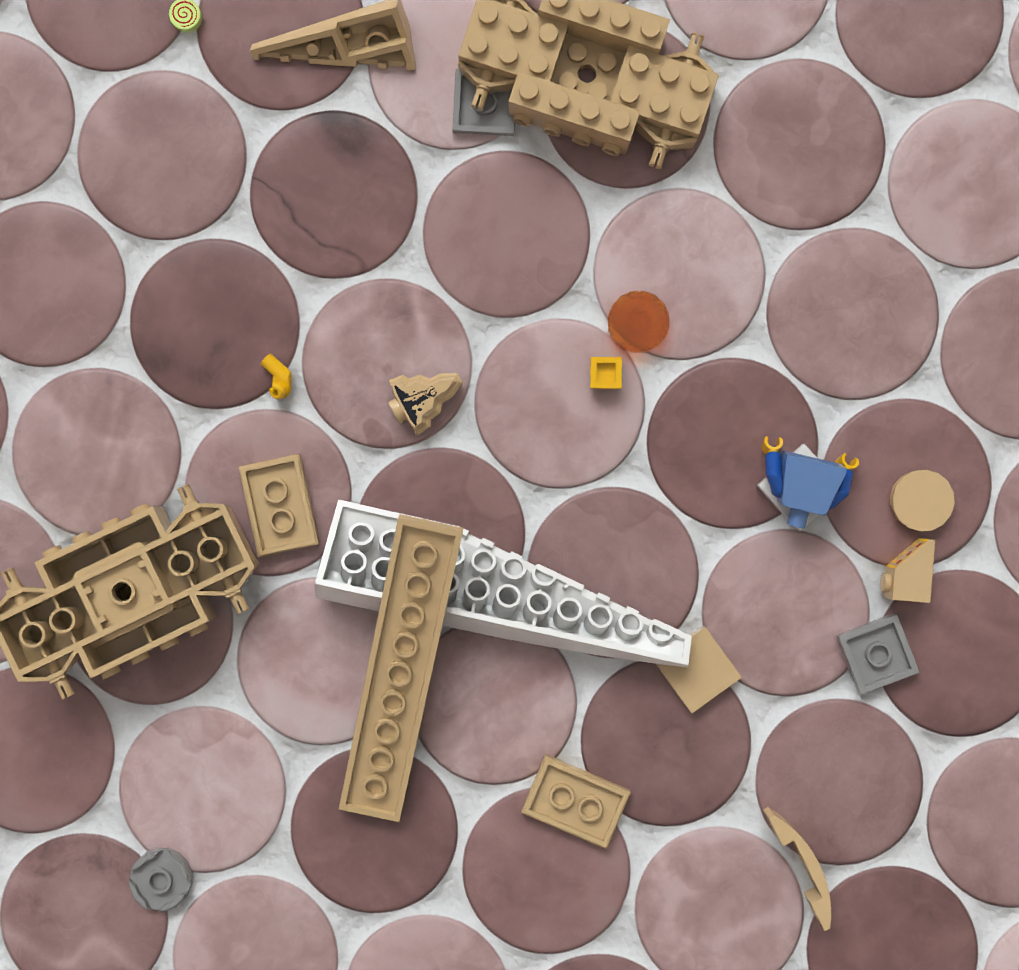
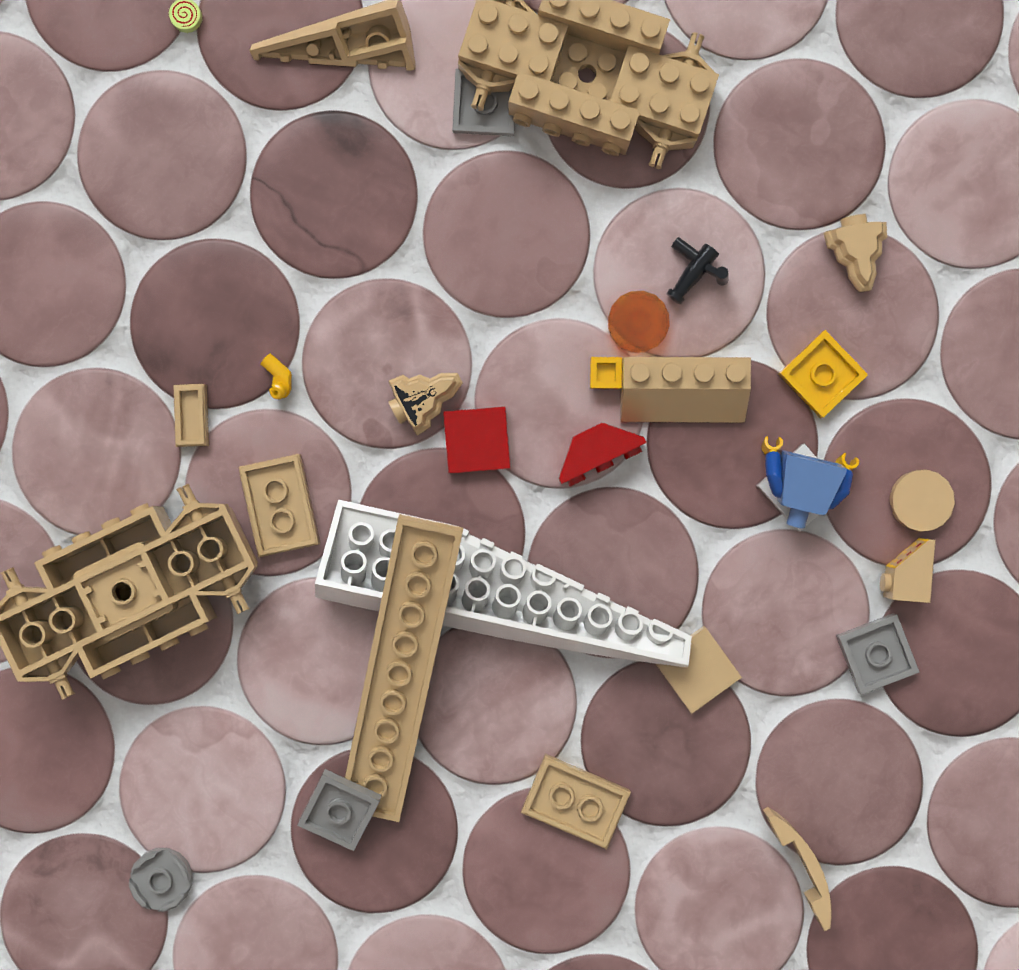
(191, 415): none -> tan tile
(339, 810): none -> light grey tile
(476, 440): none -> red tile
(596, 450): none -> red slope
(685, 389): none -> tan slope
(700, 264): none -> black piece
(823, 374): none -> yellow tile
(857, 247): none -> tan rock

